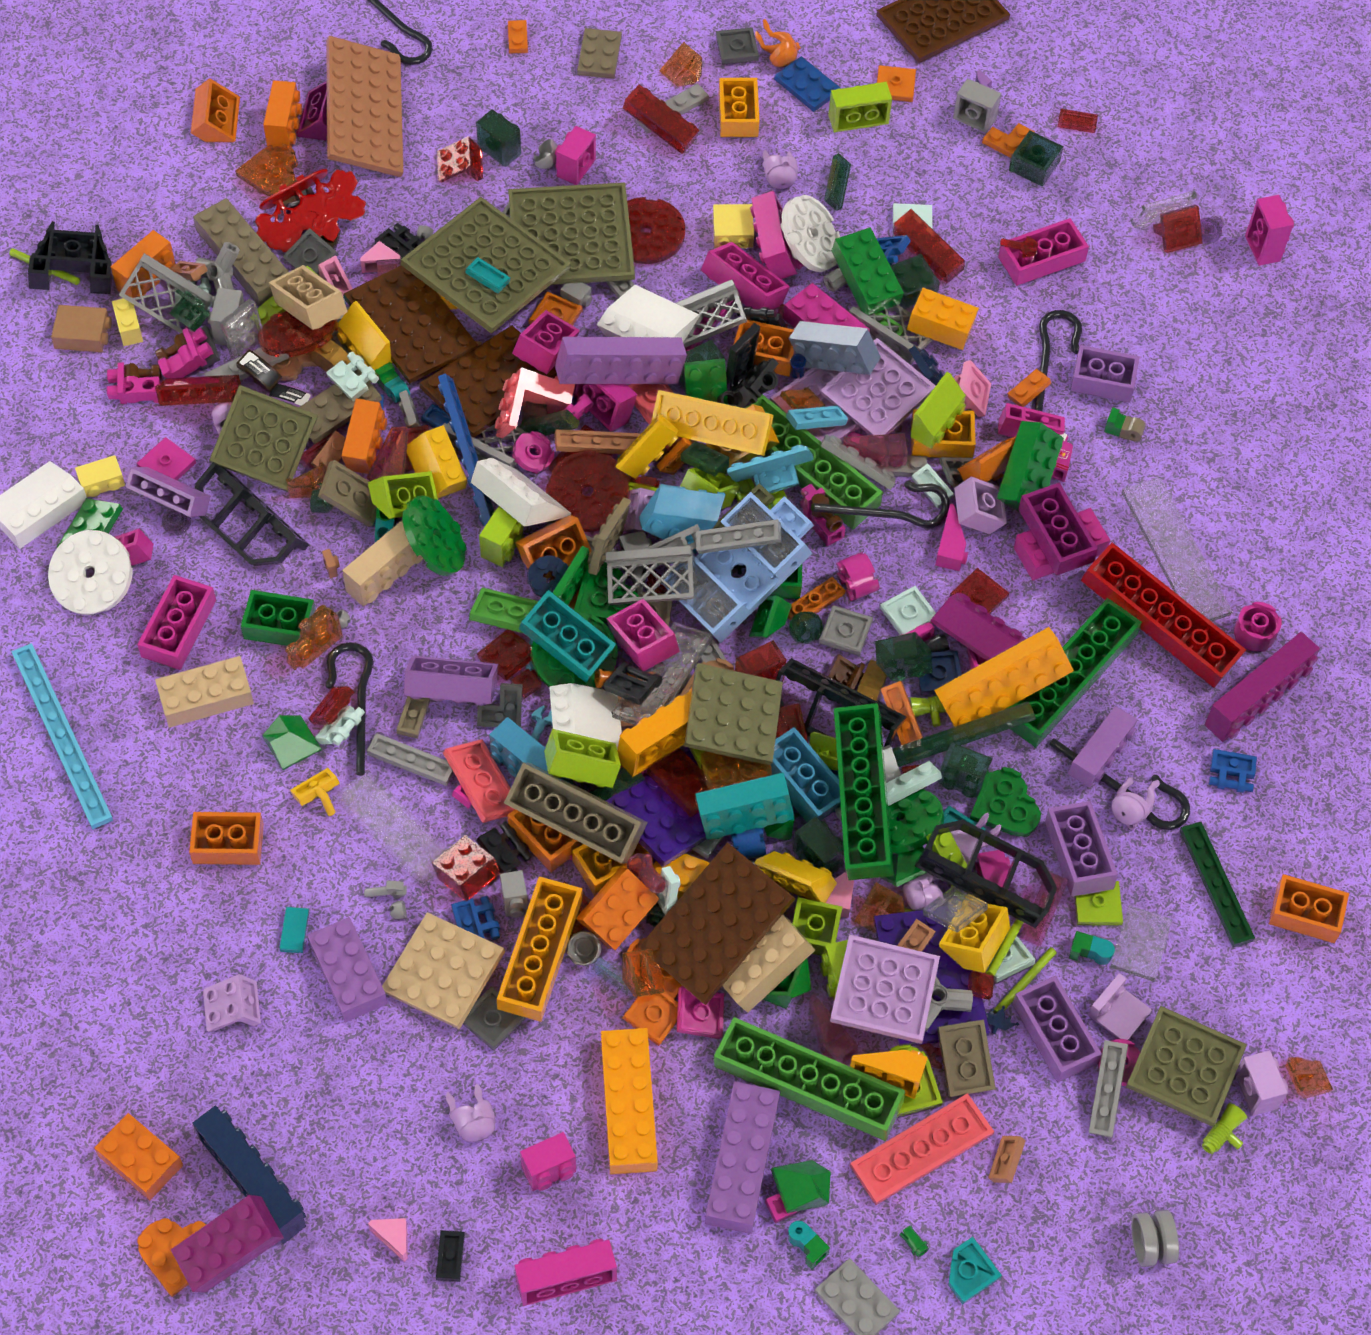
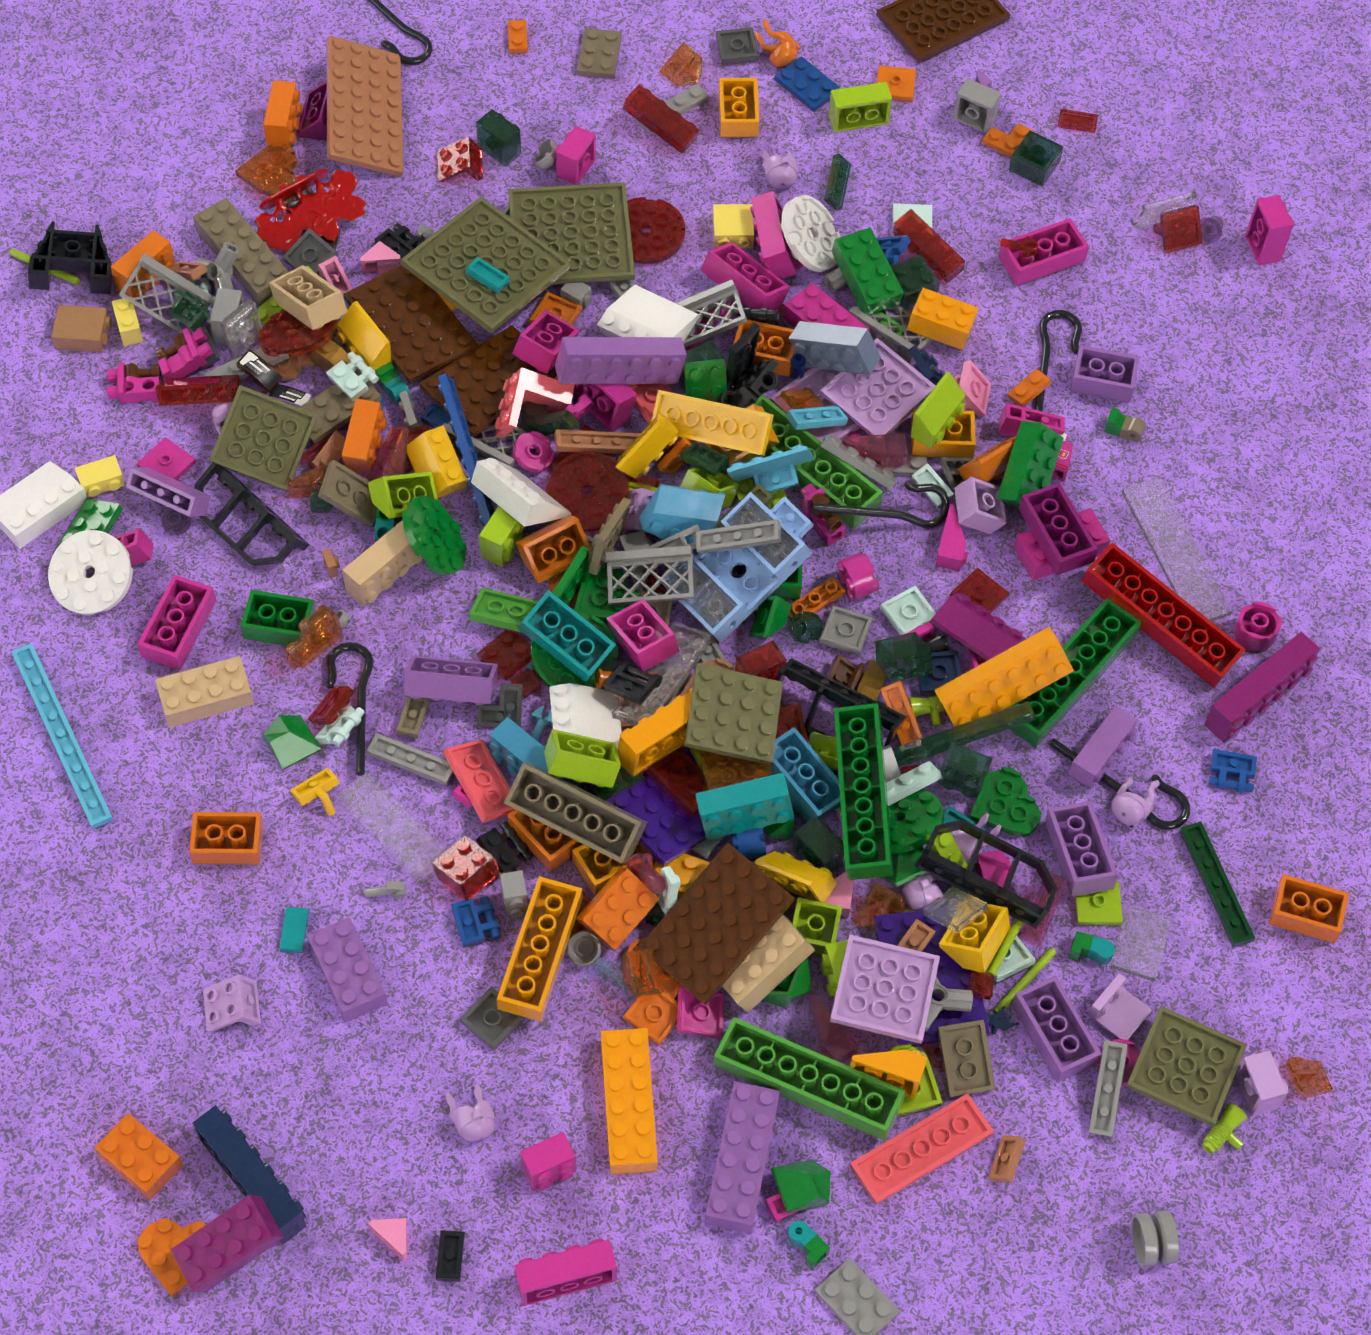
(215, 113): orange slope -> none
(398, 910): light grey hinge -> none
(443, 970): tan plate -> none
(543, 566): dark blue plate -> none
(913, 1240): green pin -> none
(971, 1271): teal plate -> none

